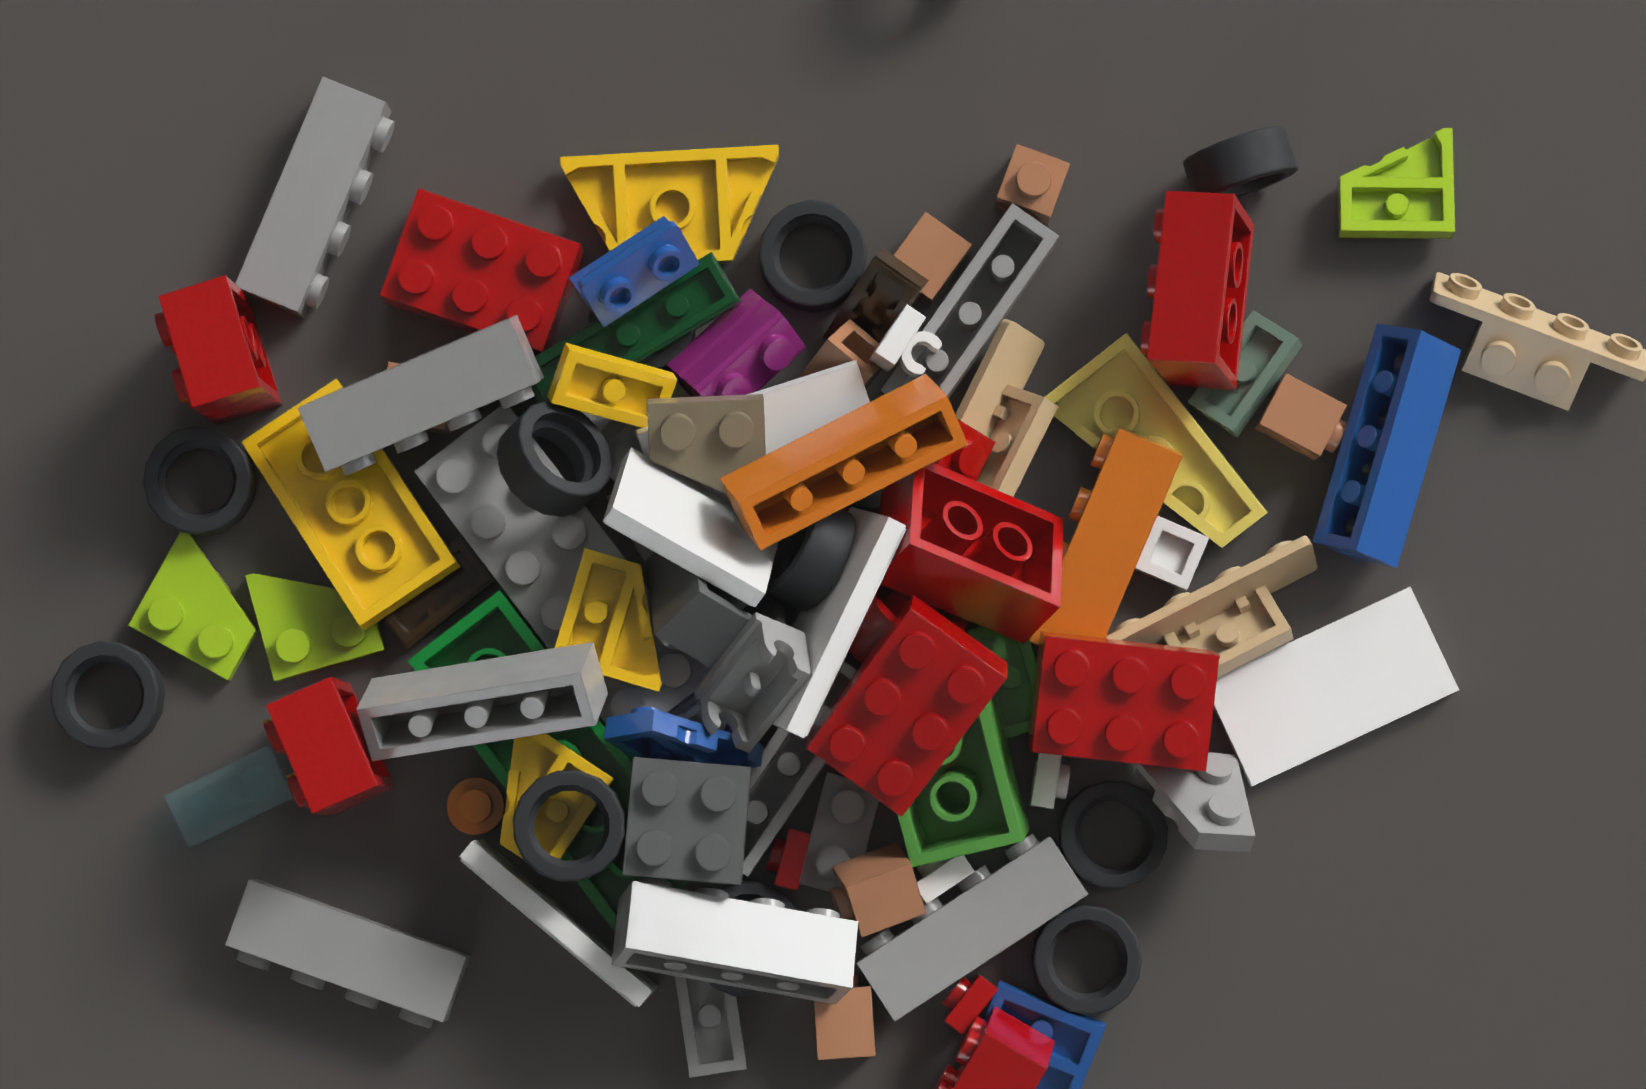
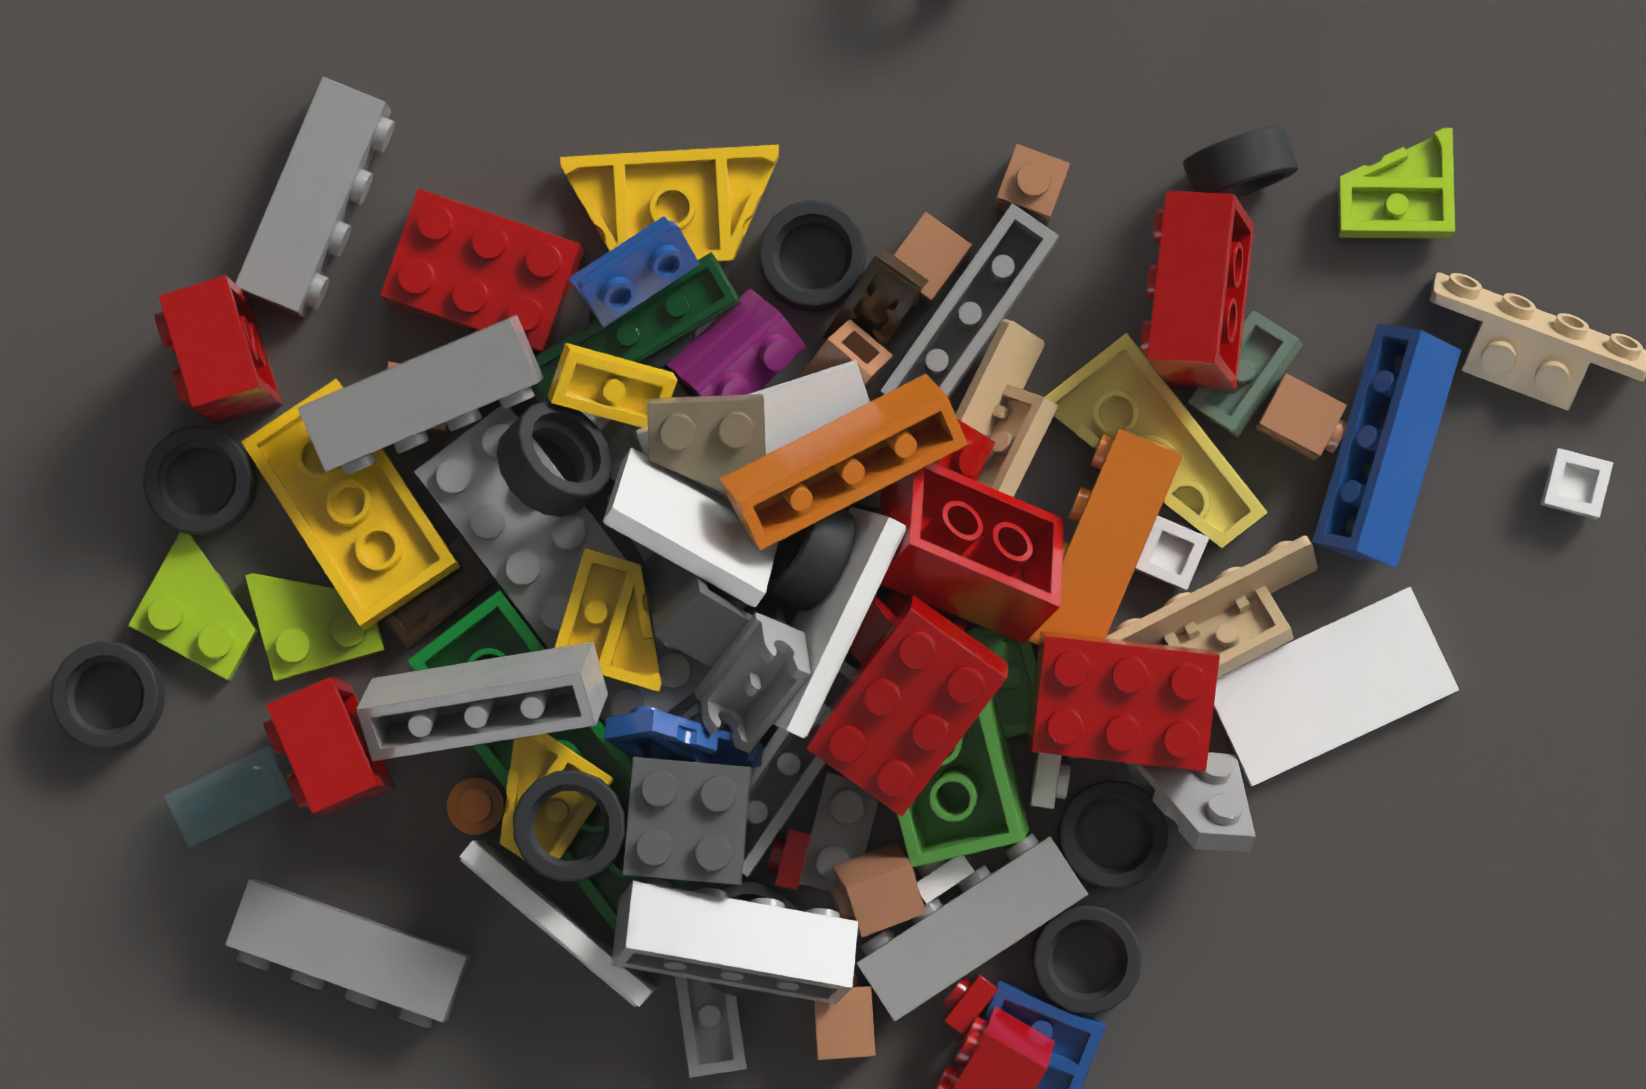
(900, 341): white tile -> none
(1576, 483): none -> white plate

